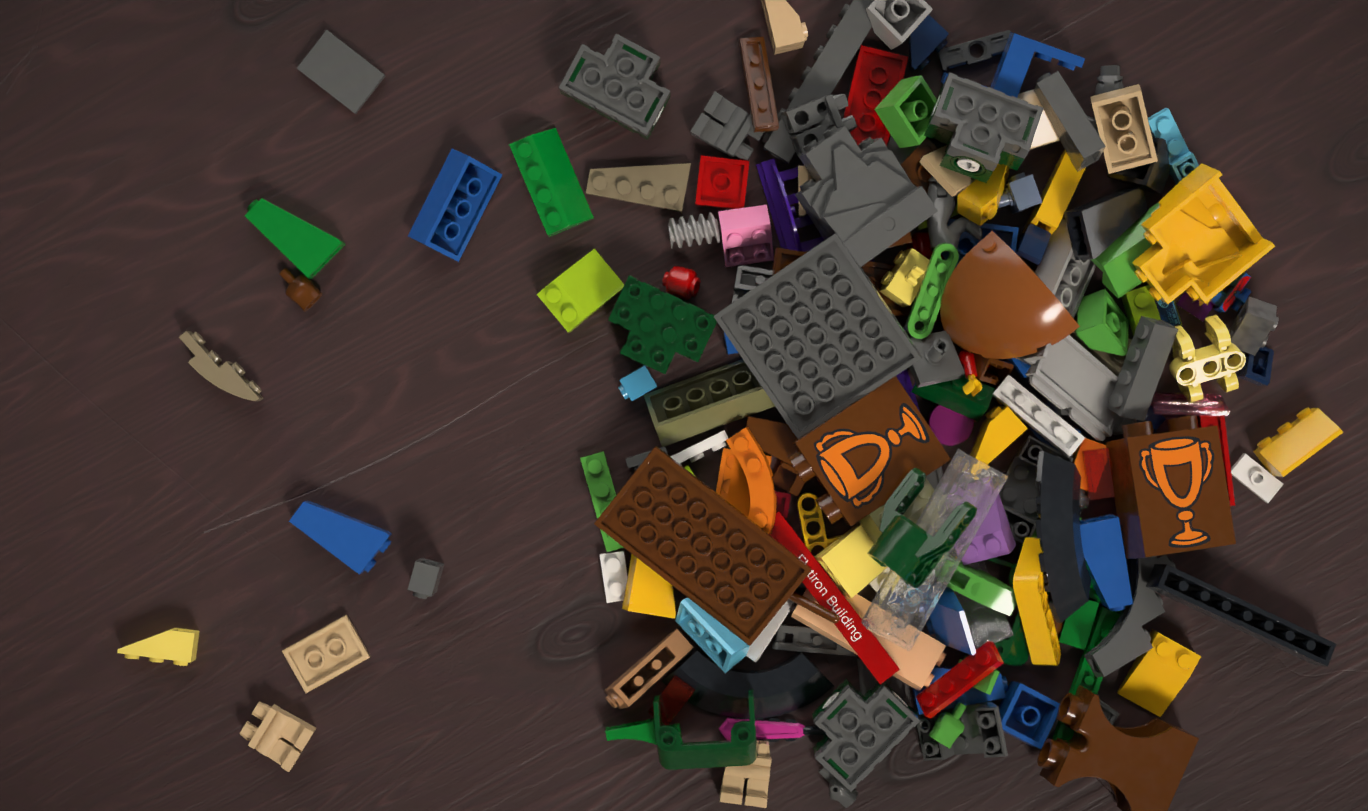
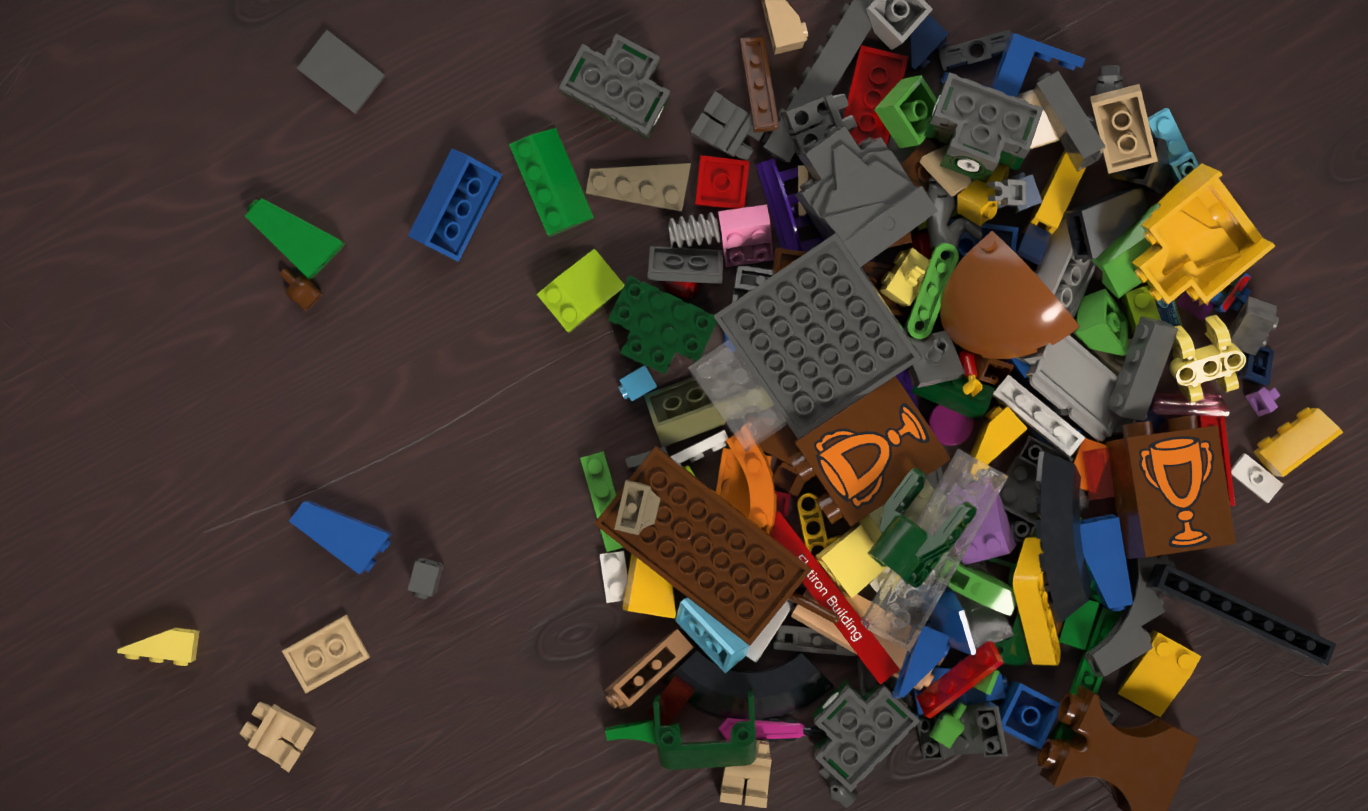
(226, 376): dark tan slope -> none
(637, 508): none -> dark tan slope
(685, 264): none -> dark grey tile
(737, 395): none -> clear brick
(923, 657): none -> blue slope
(1009, 192): none -> plate
(1263, 400): none -> medium lavender tile

